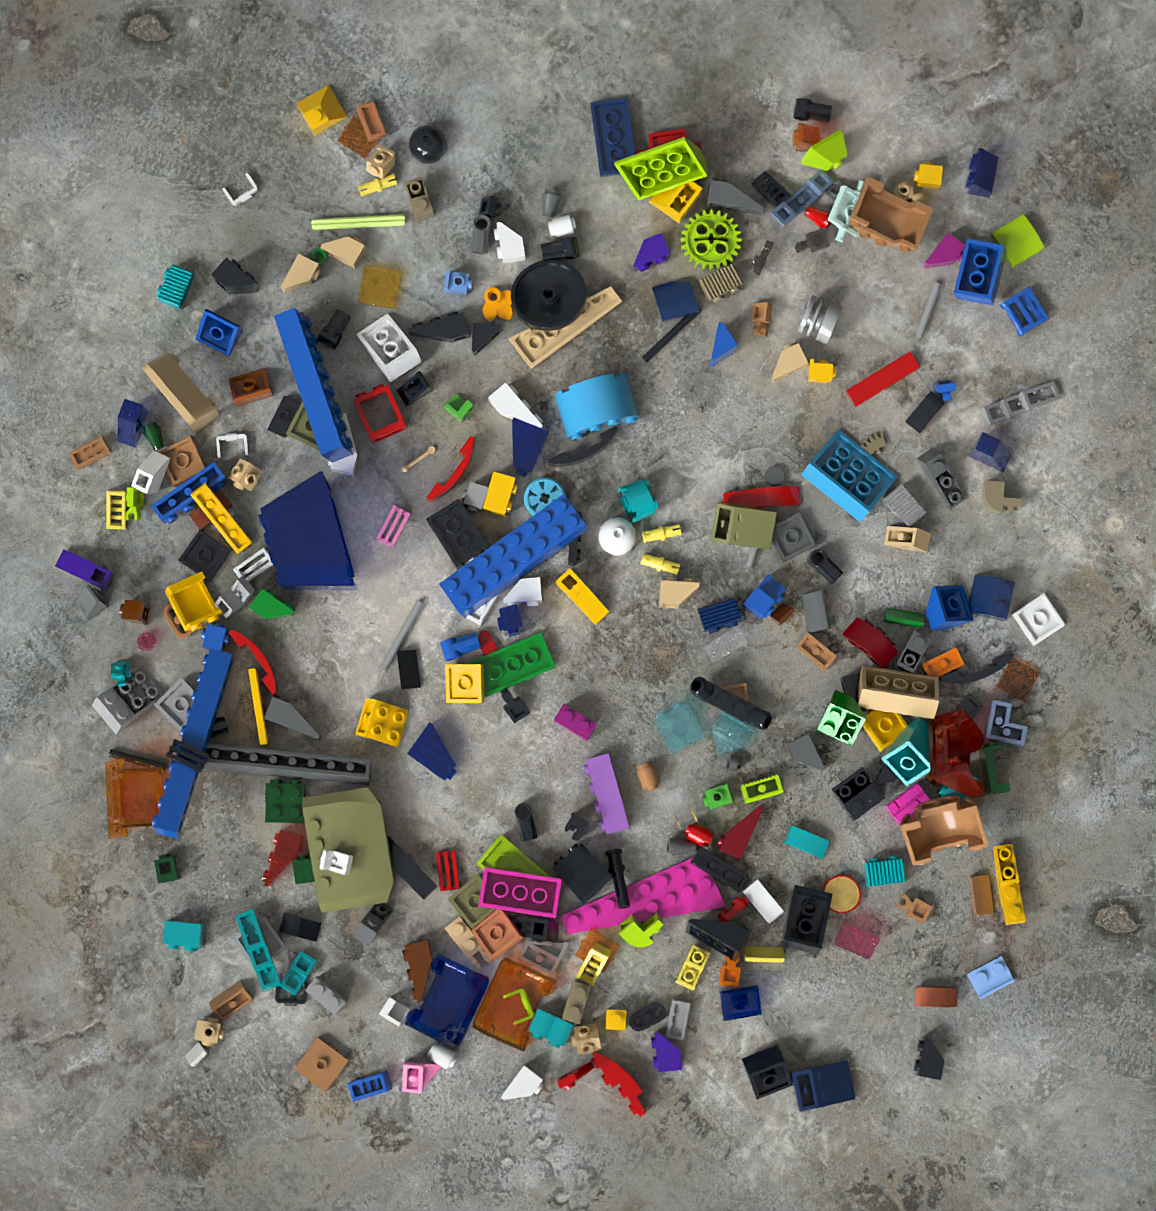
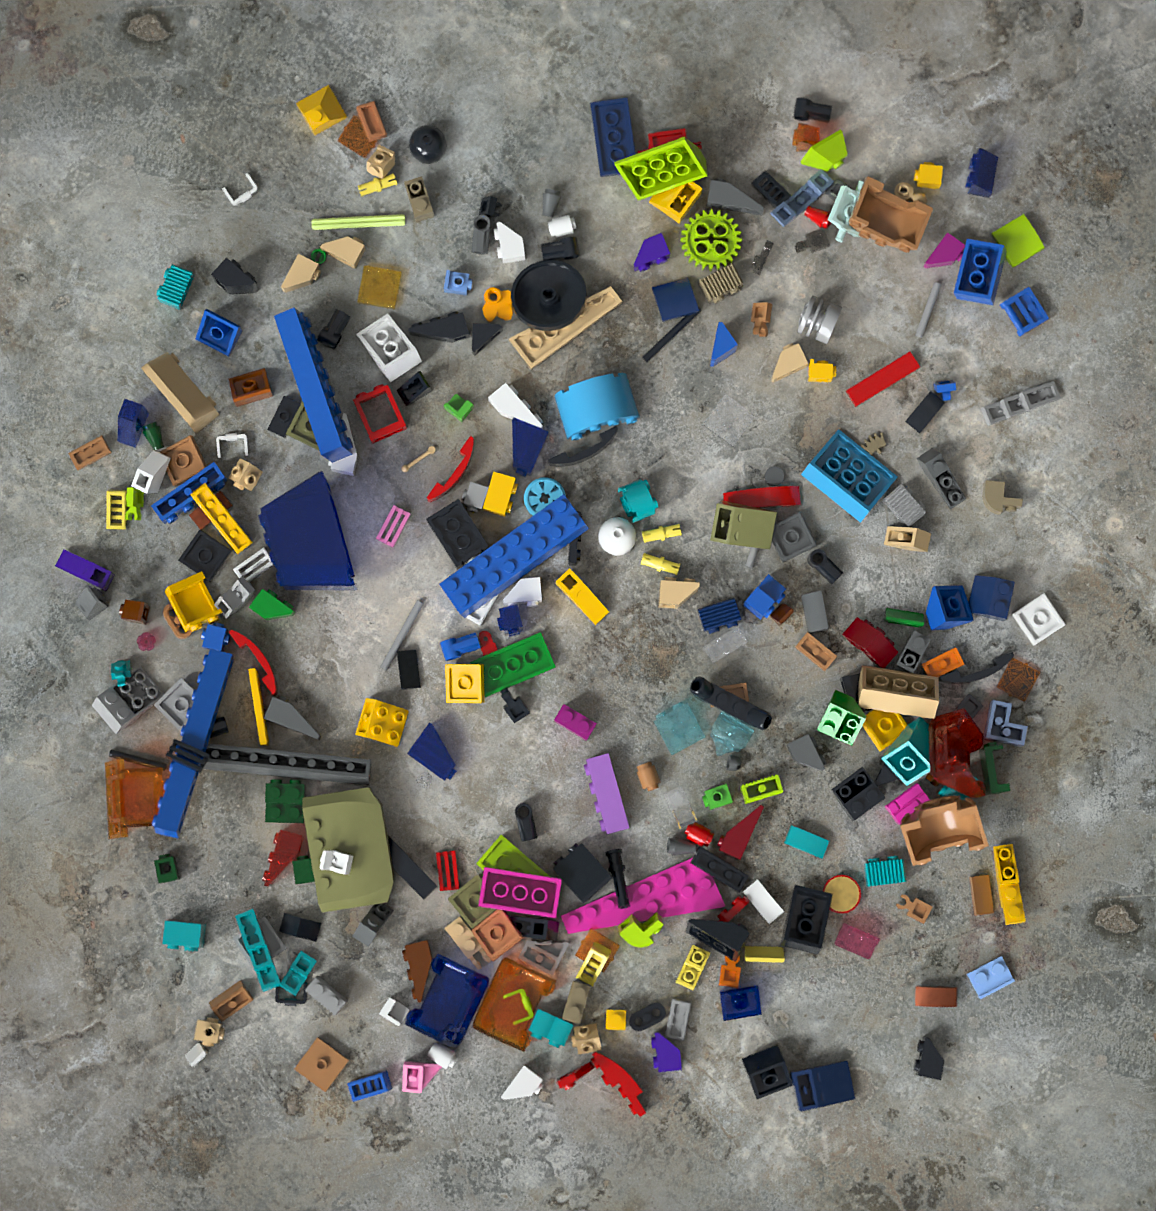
(576, 823): black hinge -> none
(990, 452): clear blue slope -> none

